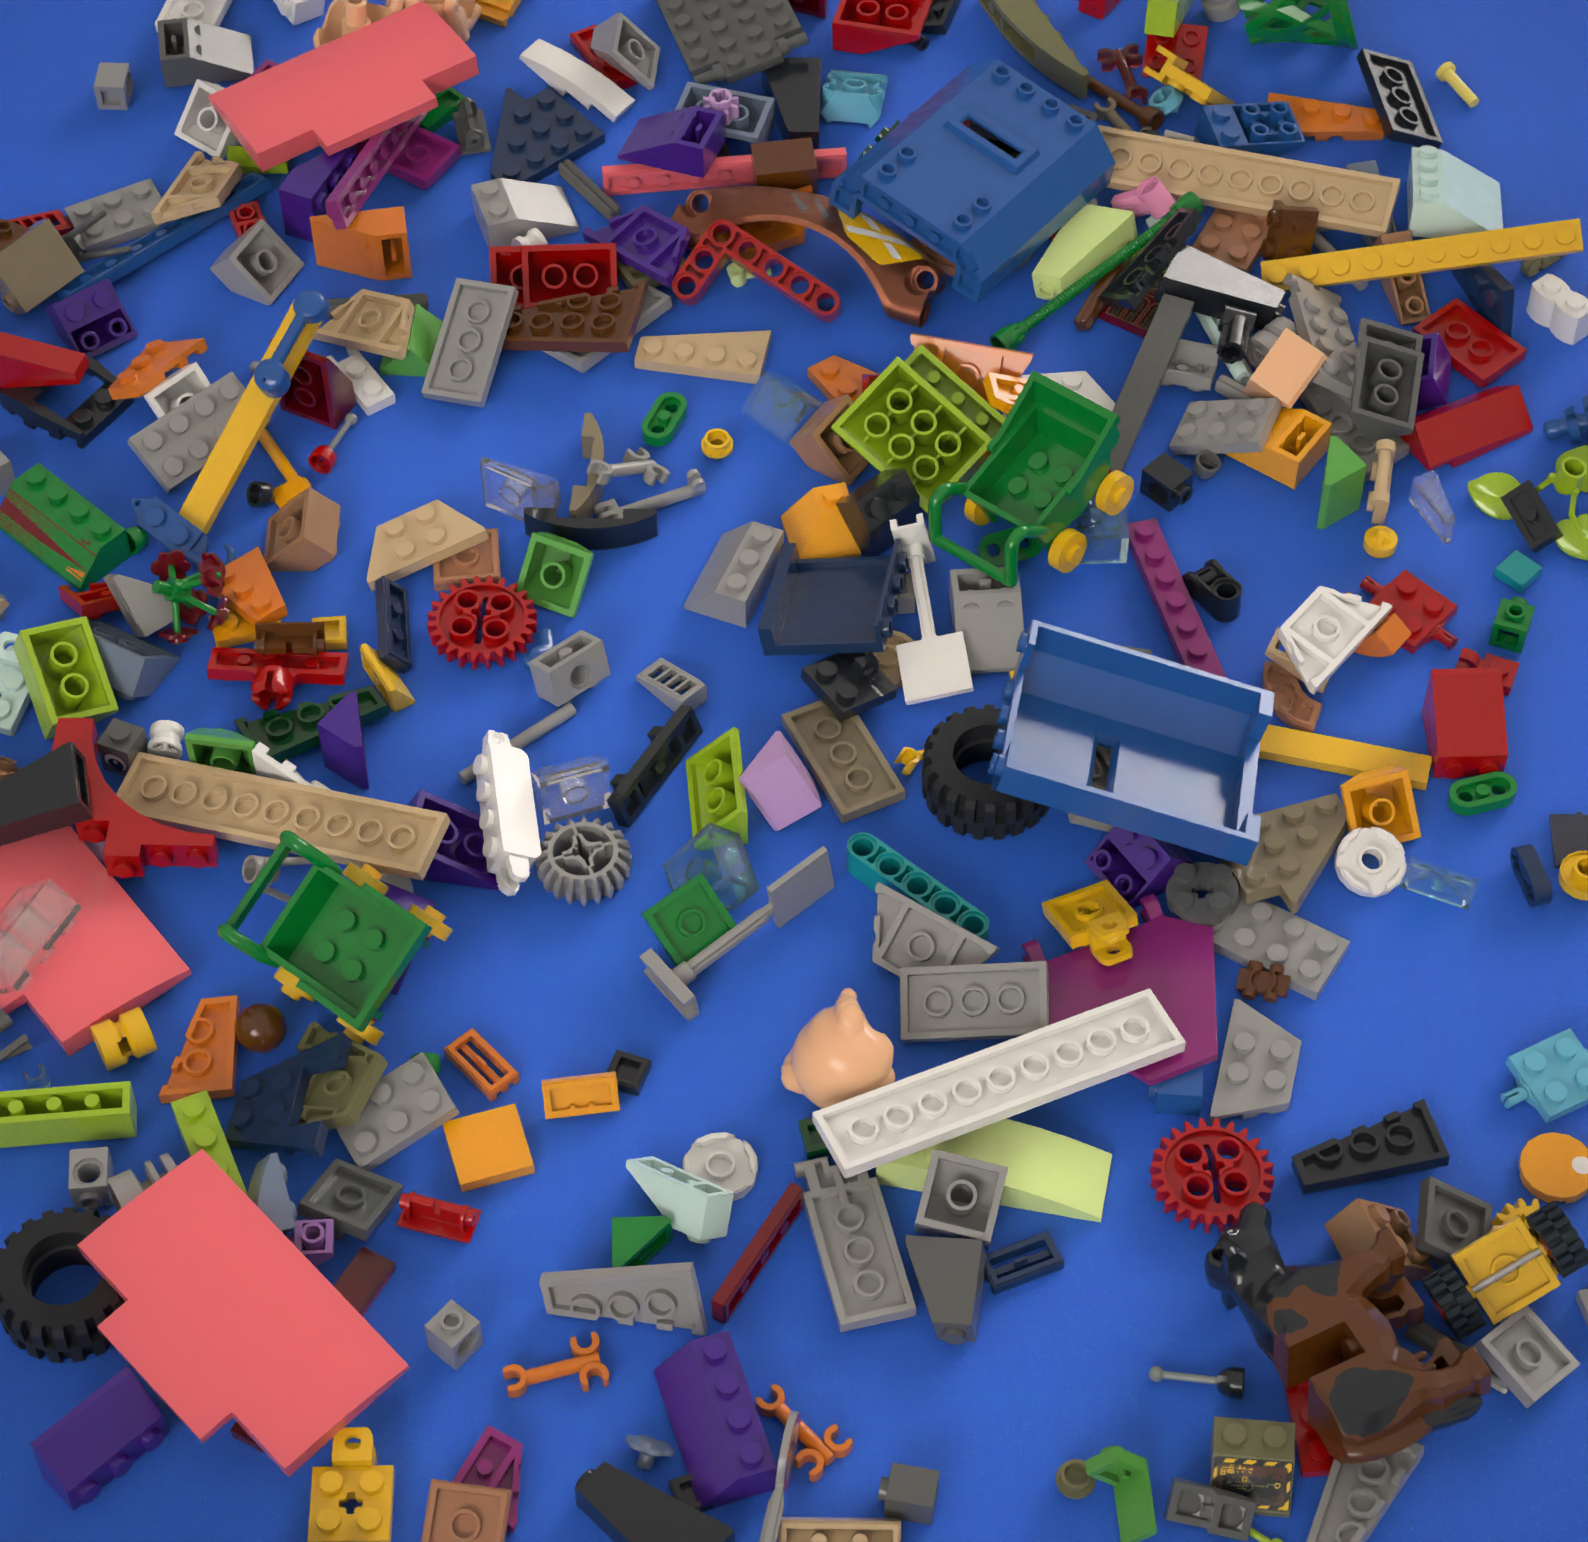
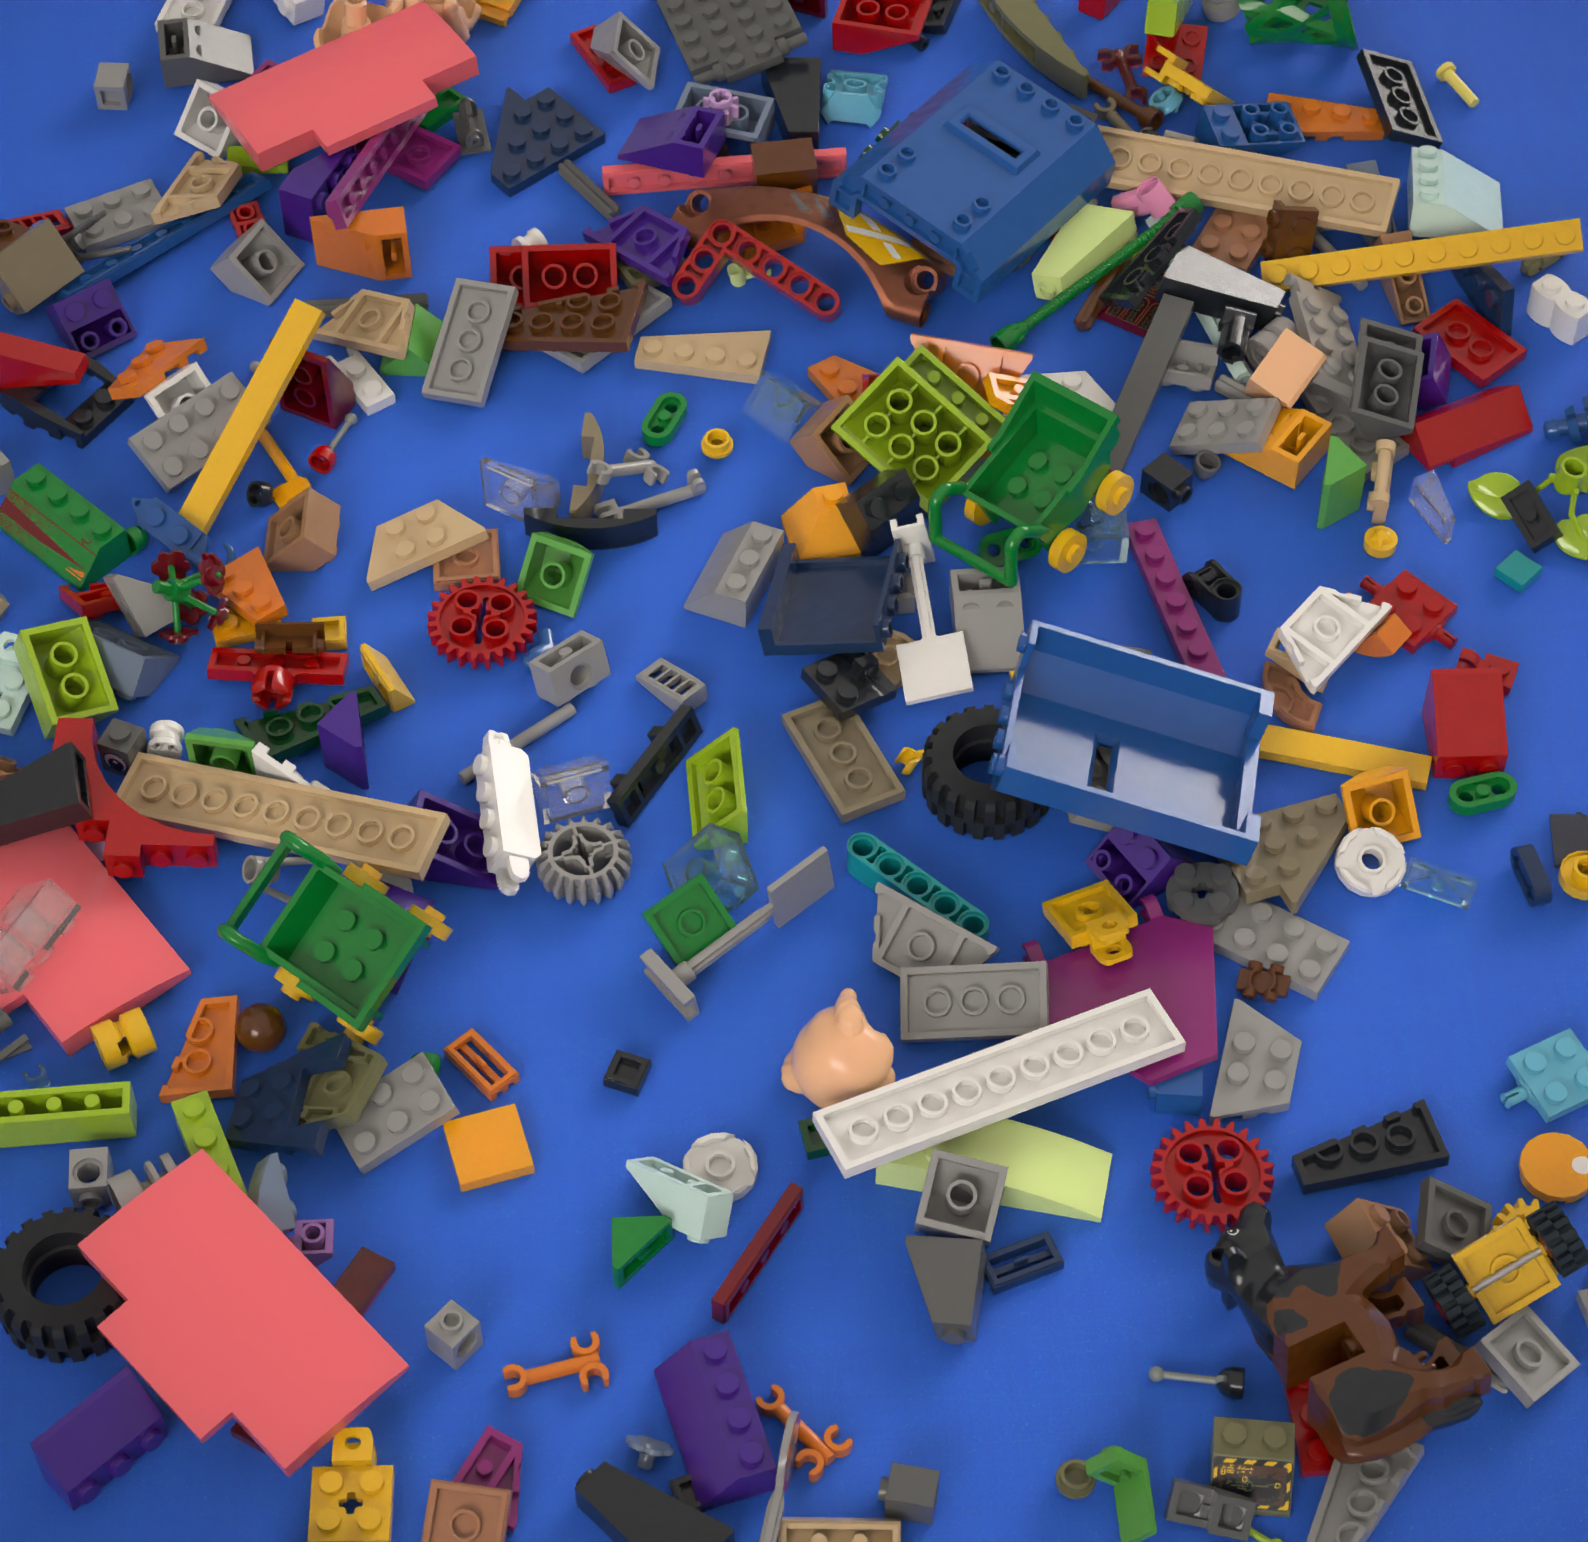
(270, 374): blue piece -> none
(352, 1198): dark grey hinge -> none
(393, 624): dark blue tile -> none
(438, 1217): red hinge -> none
(513, 207): light grey slope -> none
(573, 76): white slope -> none
(580, 1095): light orange plate -> none
(642, 1293): light grey wing -> none
(780, 784): lavender slope -> none
(855, 1246): light grey hinge -> none
(1515, 617): green brick -> none

